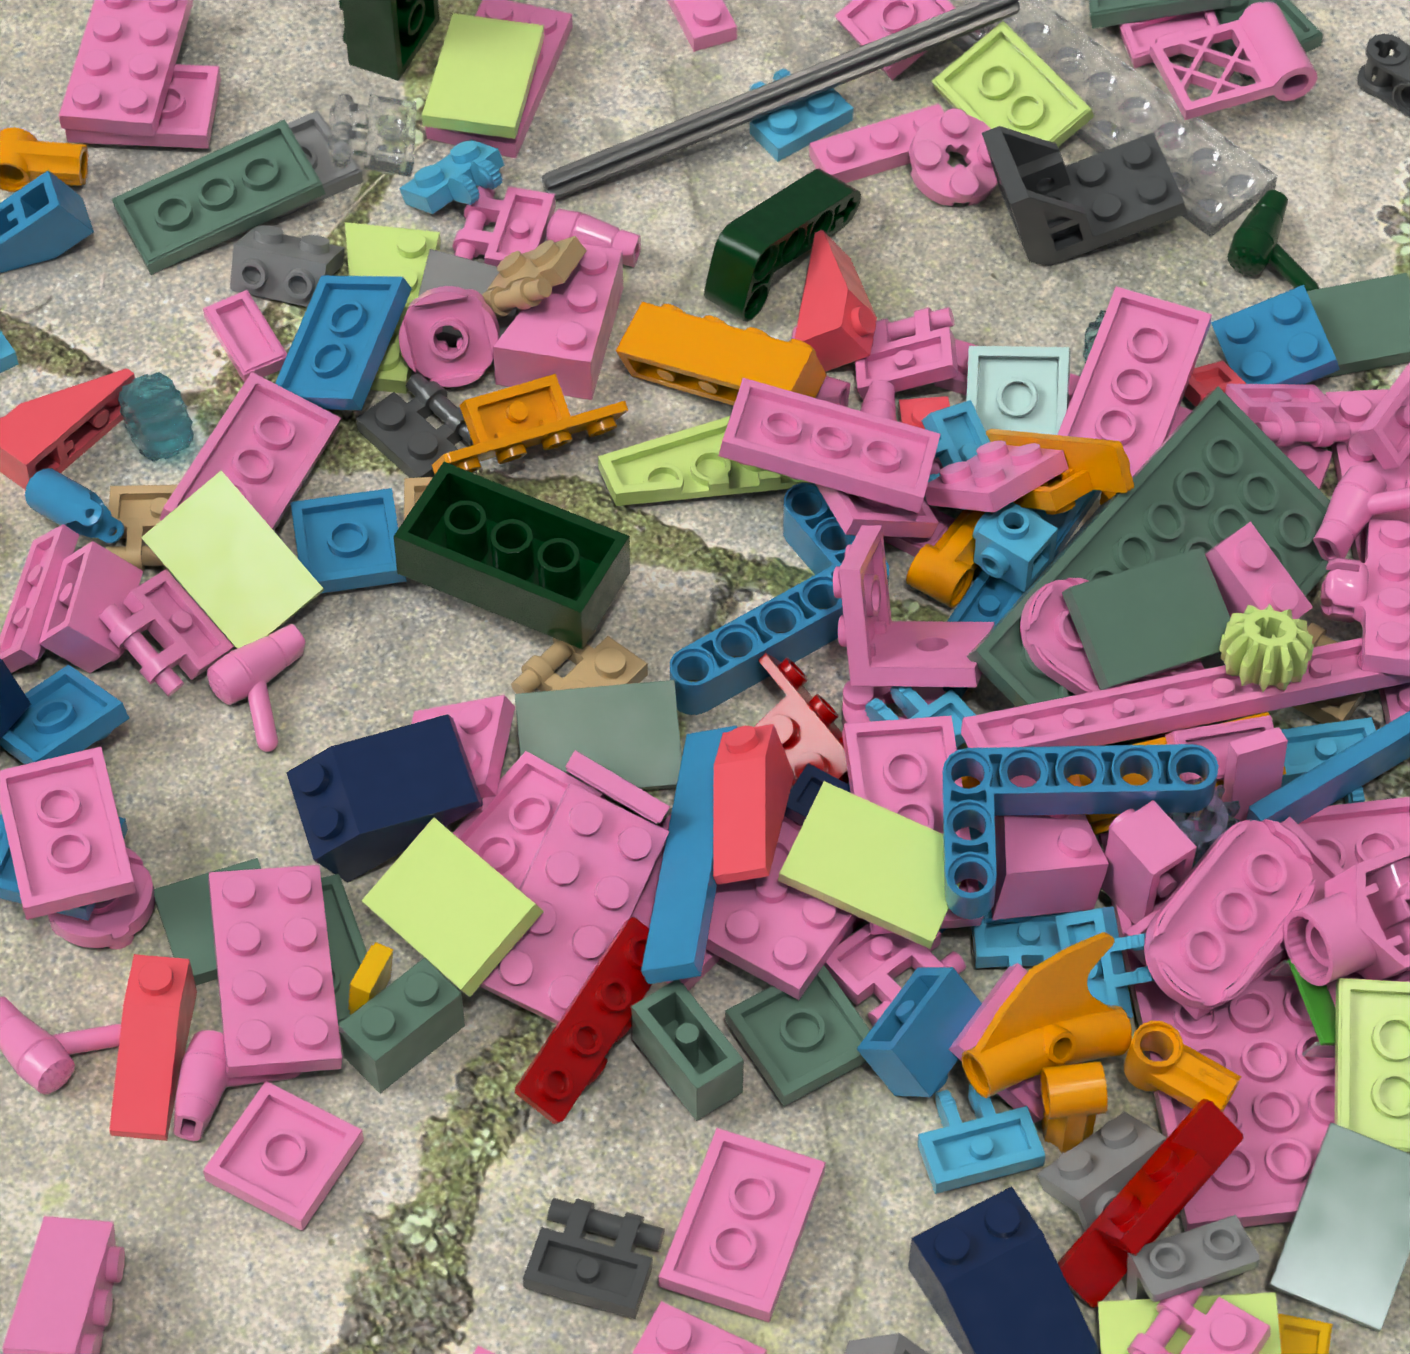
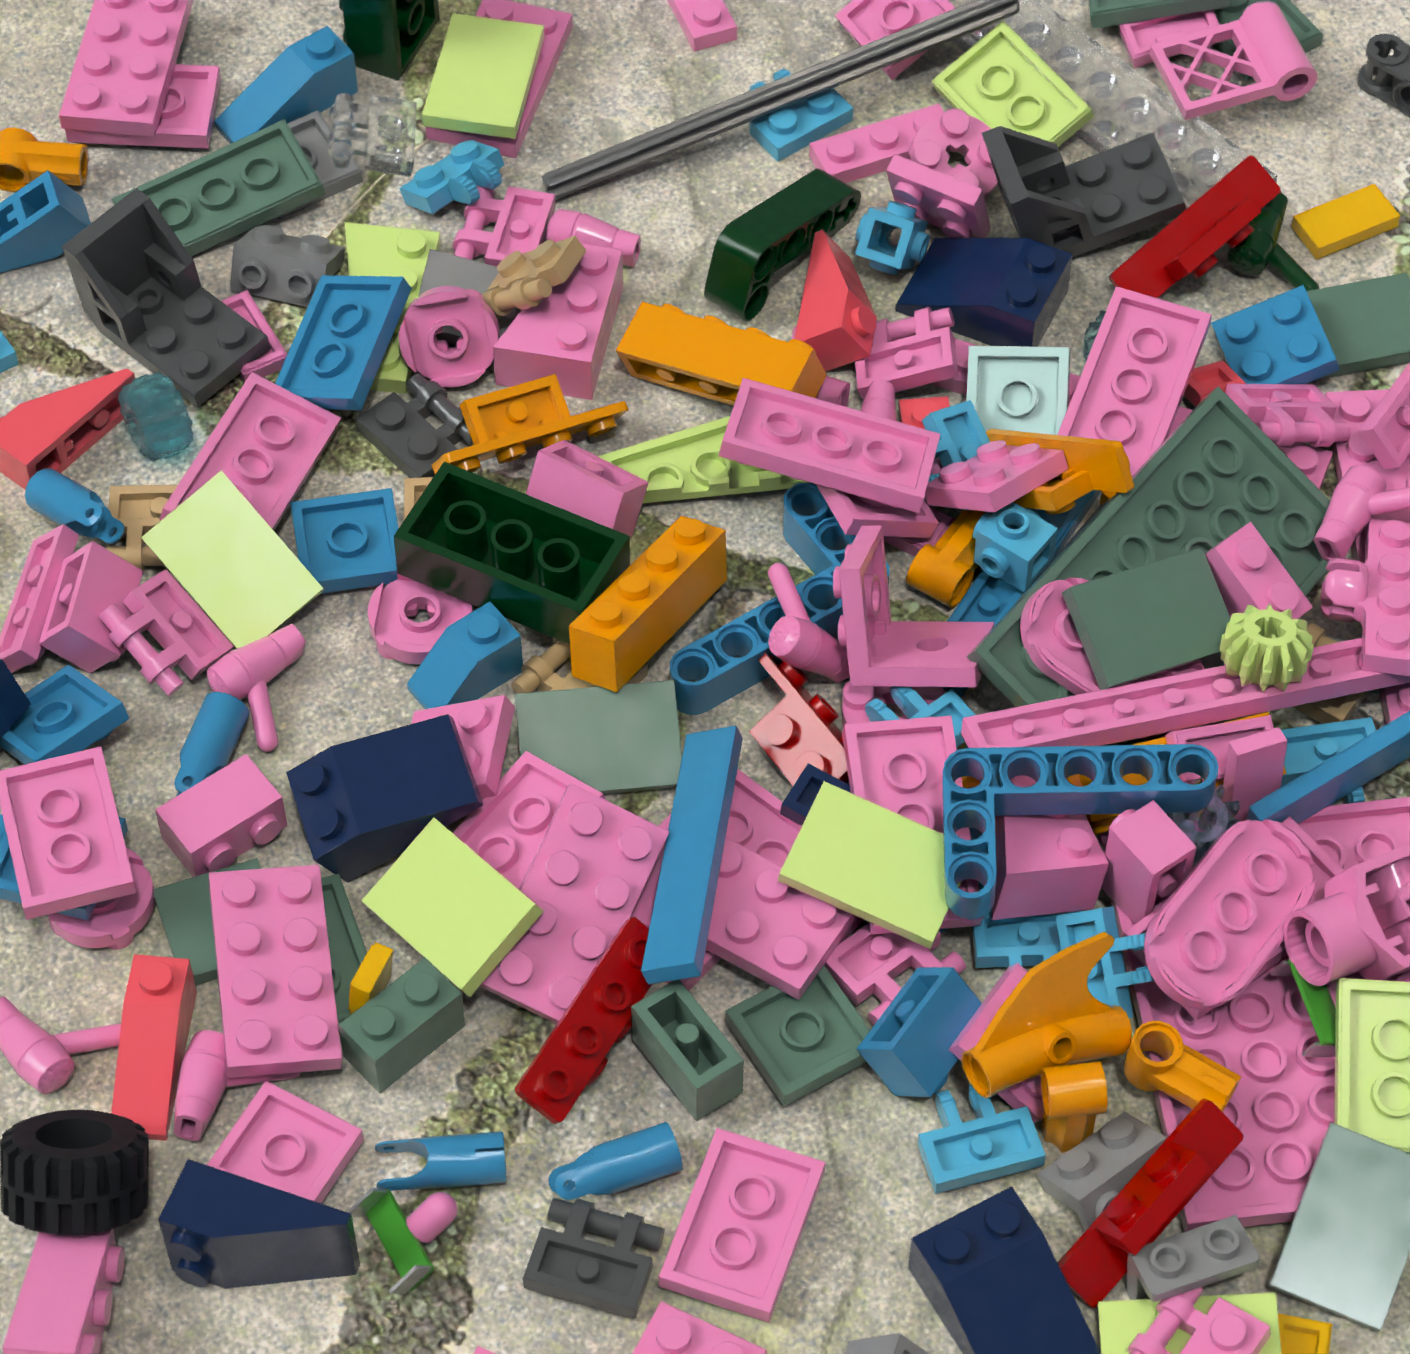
(74, 1172): none -> black tyre
(151, 304): none -> dark grey bracket
(211, 739): none -> dark azure piece
(222, 817): none -> bright pink brick
(251, 1234): none -> dark blue slope
(292, 86): none -> dark azure slope
(401, 637): none -> bright pink plate
(402, 1235): none -> piece
(450, 1161): none -> dark azure piece
(468, 660): none -> dark azure slope
(587, 486): none -> bright pink brick
(616, 788): bright pink tile -> none
(619, 1164): none -> dark azure piece
(648, 603): none -> light orange brick
(748, 802): coral slope -> none
(800, 640): none -> bright pink piece
(876, 243): none -> medium azure brick
(939, 199): none -> bright pink plate
(995, 287): none -> dark blue slope
(1199, 231): none -> red bracket
(1345, 221): none -> yellow tile

